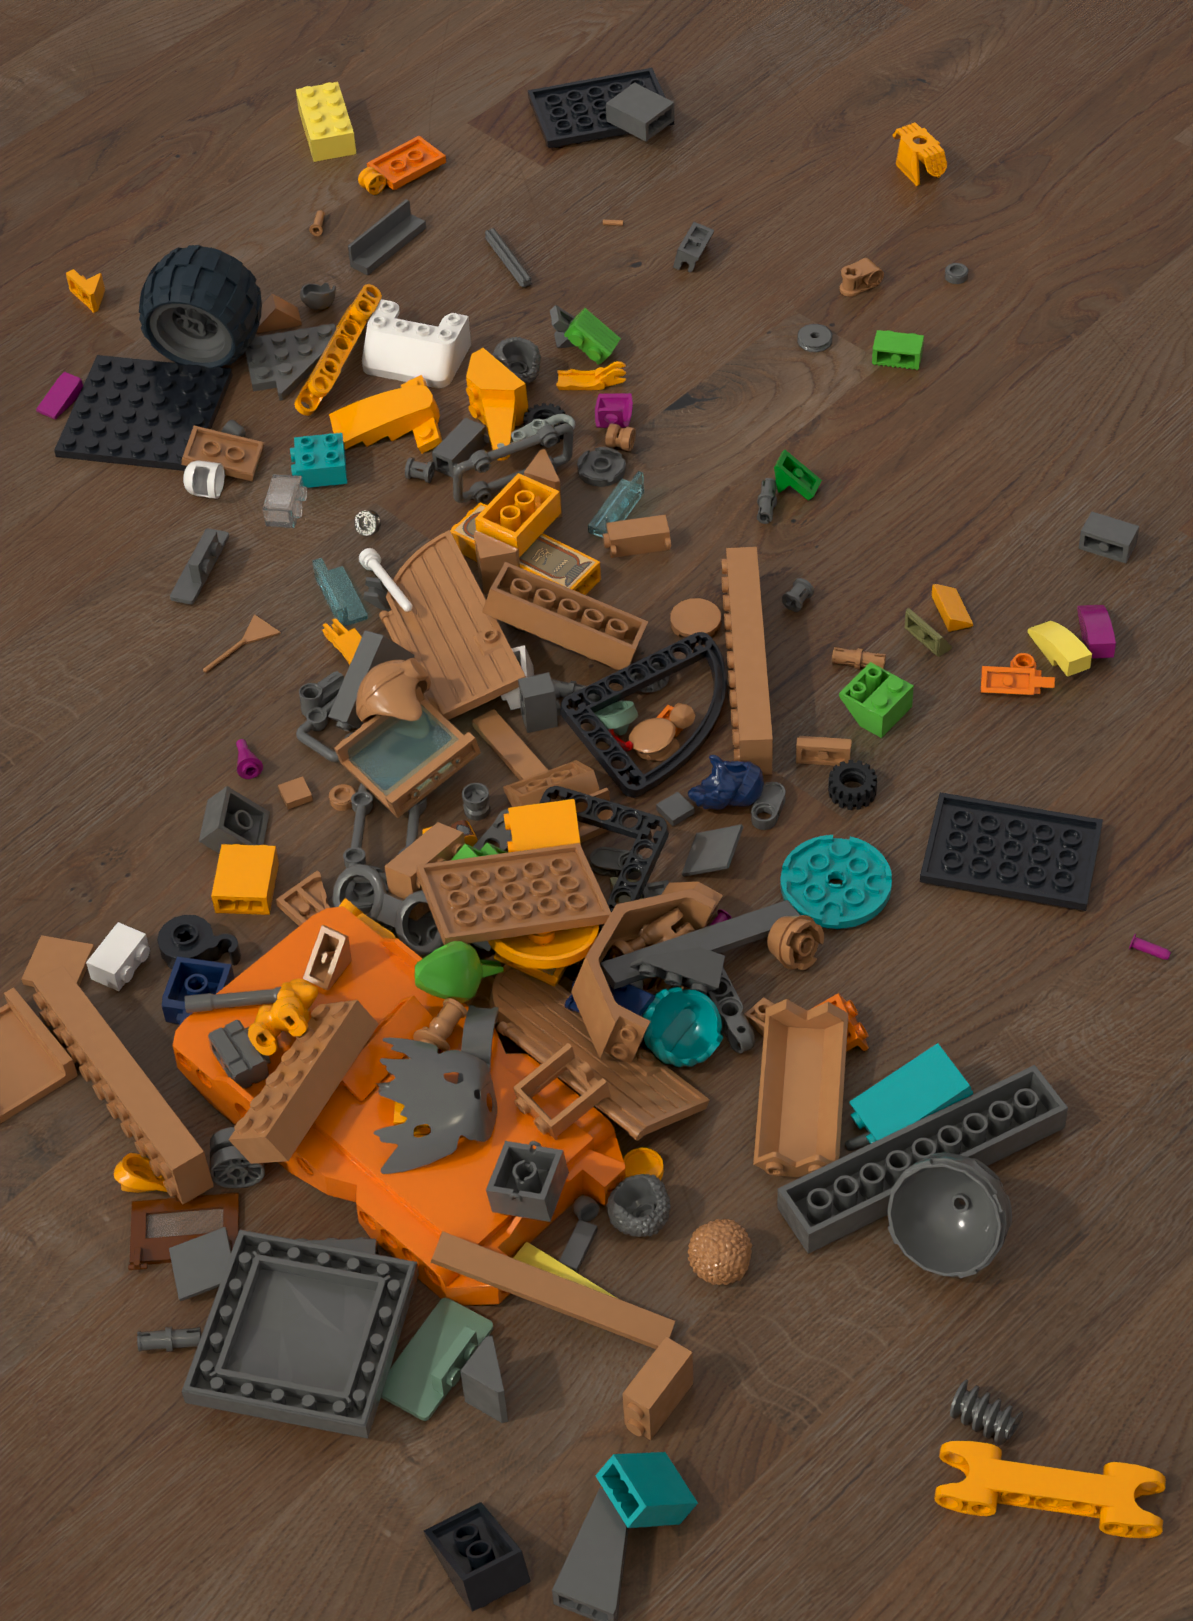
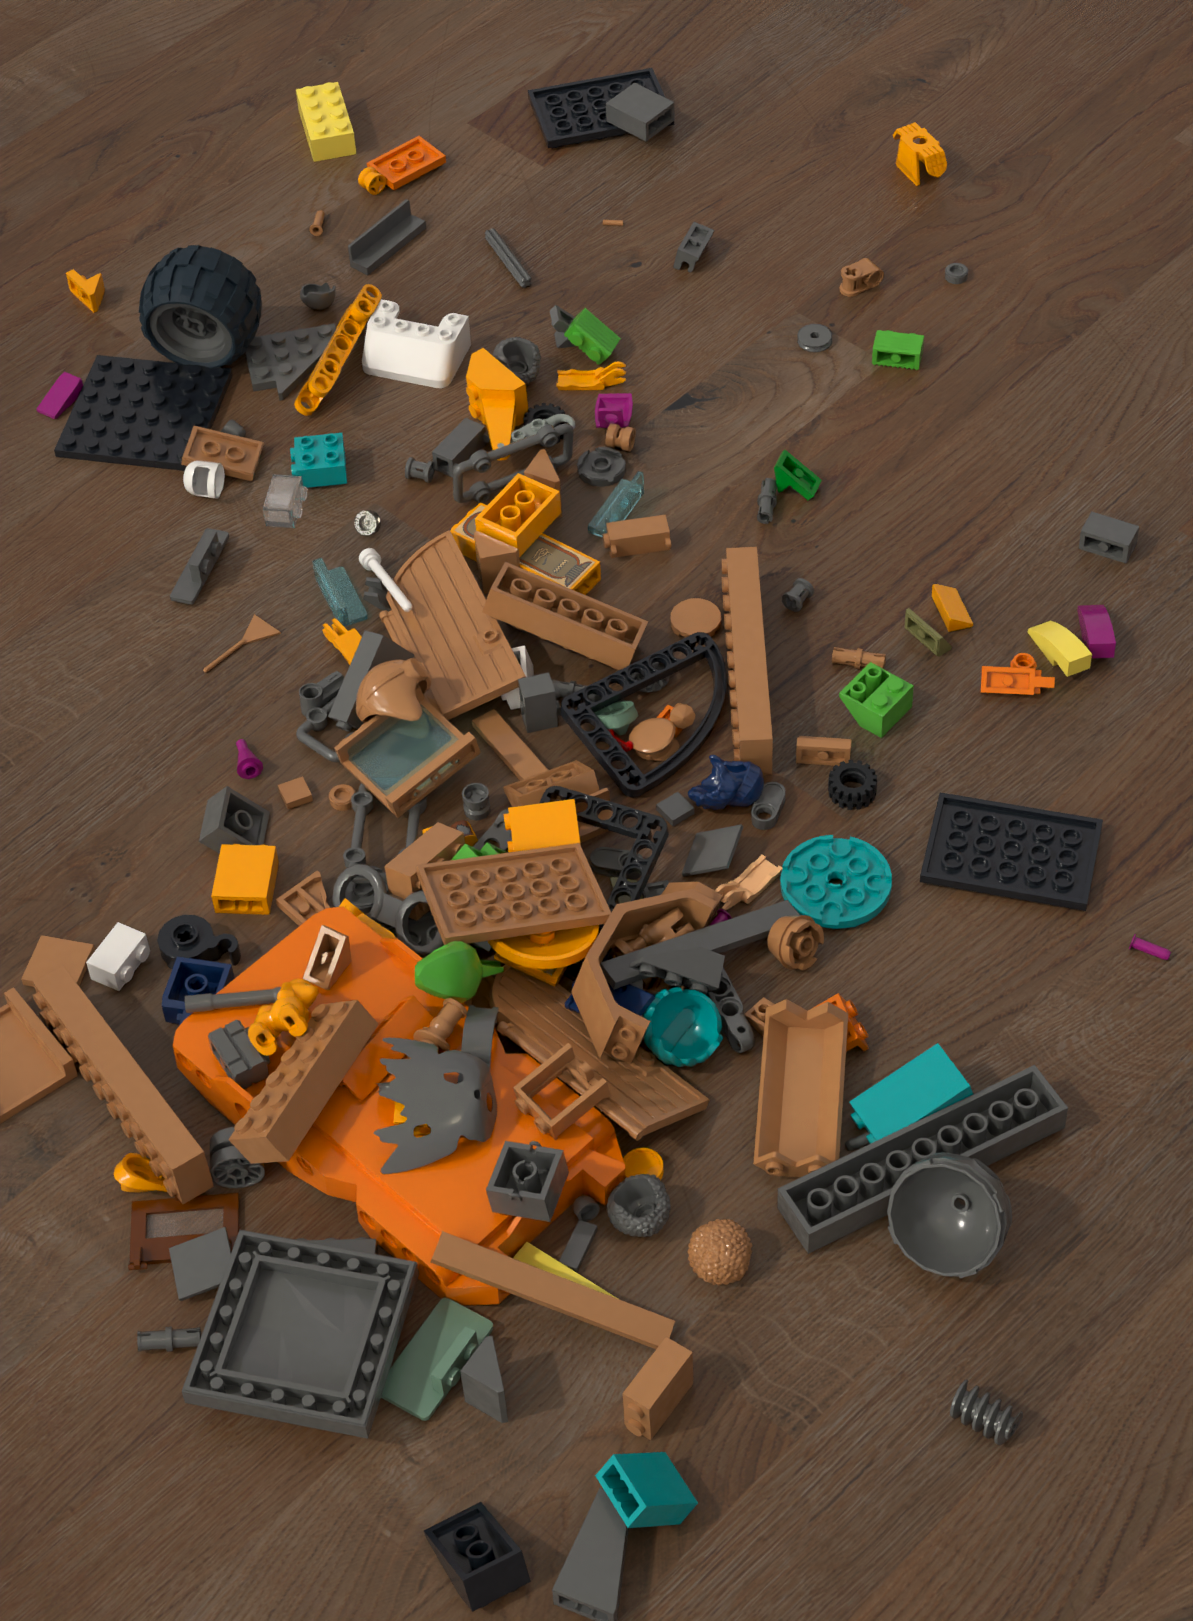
(278, 315): medium nougat slope -> none
(391, 415): light orange slope -> none
(749, 883): none -> light nougat arm
(1100, 1496): light orange piece -> none

